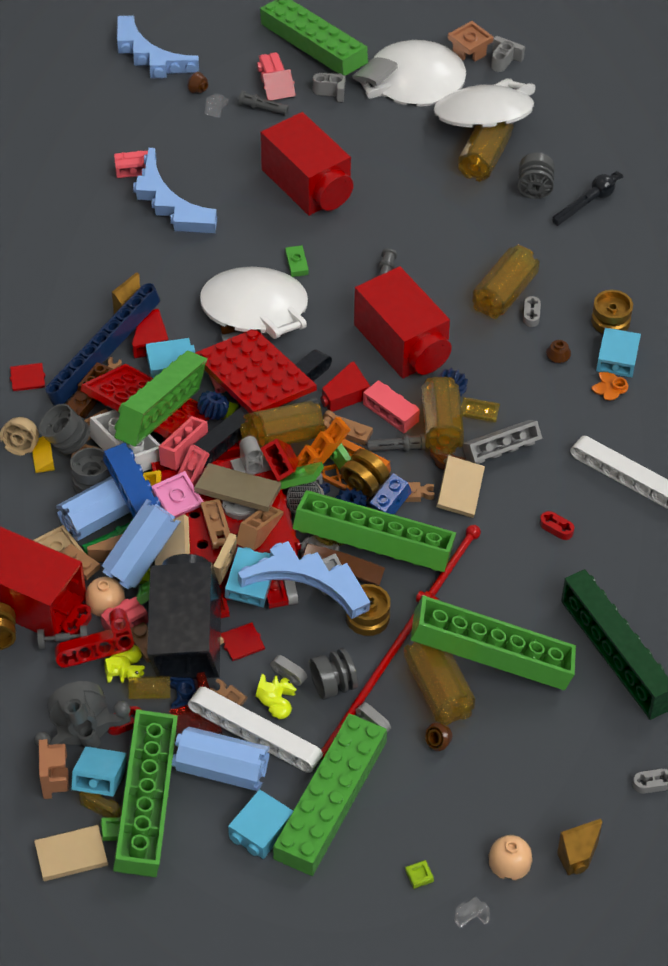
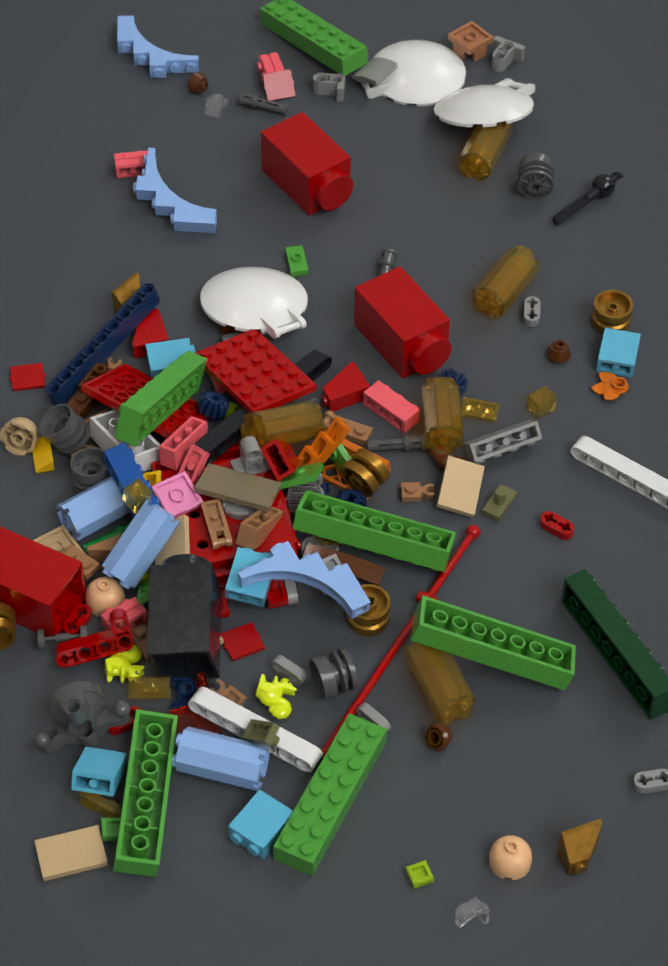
(51, 768): nougat panel -> none
(136, 495): none -> clear yellow brick
(225, 557): tan tile -> none
(262, 732): none -> olive tile
(391, 495): blue brick -> none
(499, 503): none -> olive tile
(541, 402): none -> clear yellow brick

